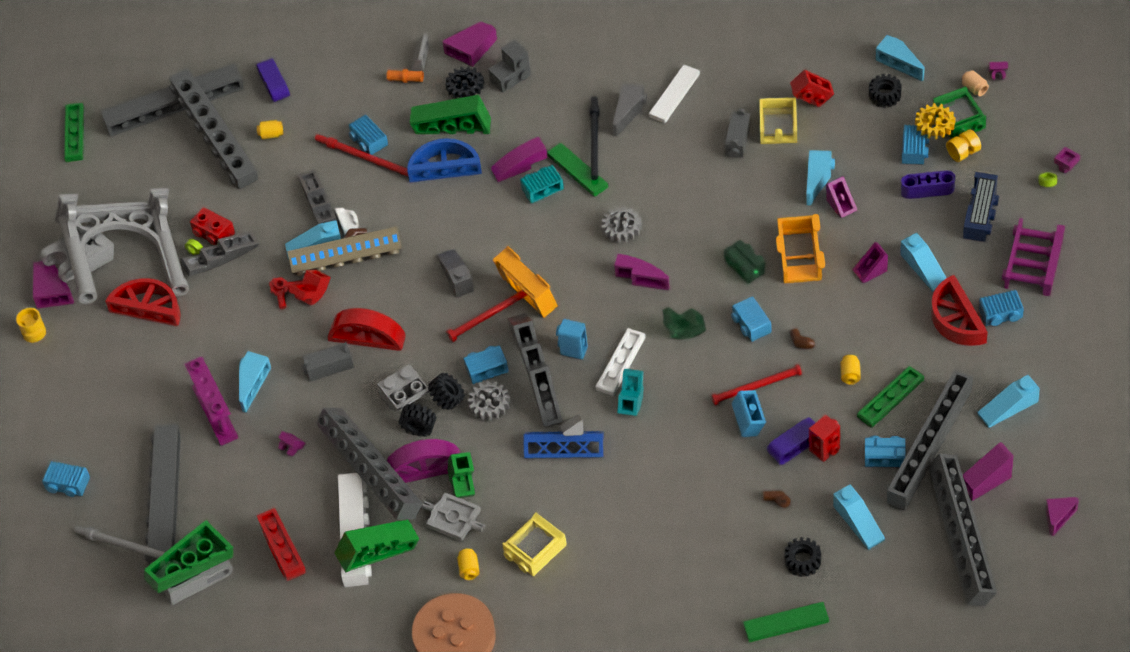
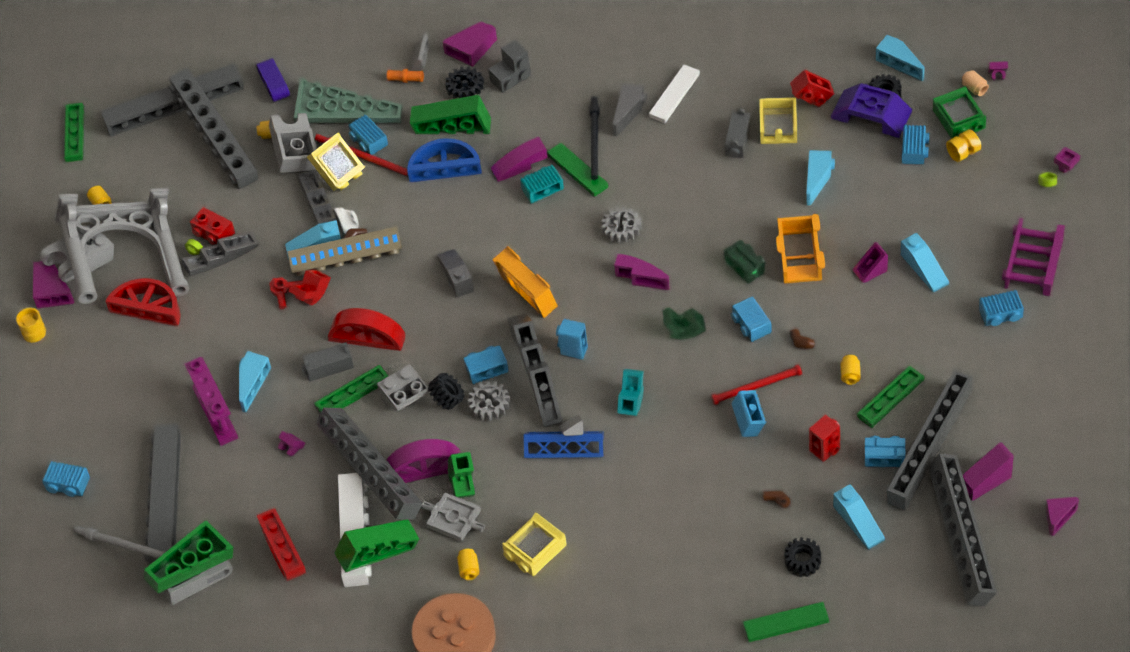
(98, 196): none -> yellow brick
(292, 143): none -> light grey brick
(336, 162): none -> light yellow window
(341, 105): none -> sand green wing
(353, 390): none -> green tile
(417, 419): black tyre -> none
(453, 334): red bar -> none
(619, 361): white tile -> none
(791, 442): dark purple beam -> none
(839, 197): magenta slope -> none
(874, 105): none -> dark purple slope
(928, 184): dark purple beam -> none
(943, 124): yellow gear -> none
(977, 334): red window -> none
(981, 207): wedge -> none
(1010, 401): medium azure slope -> none

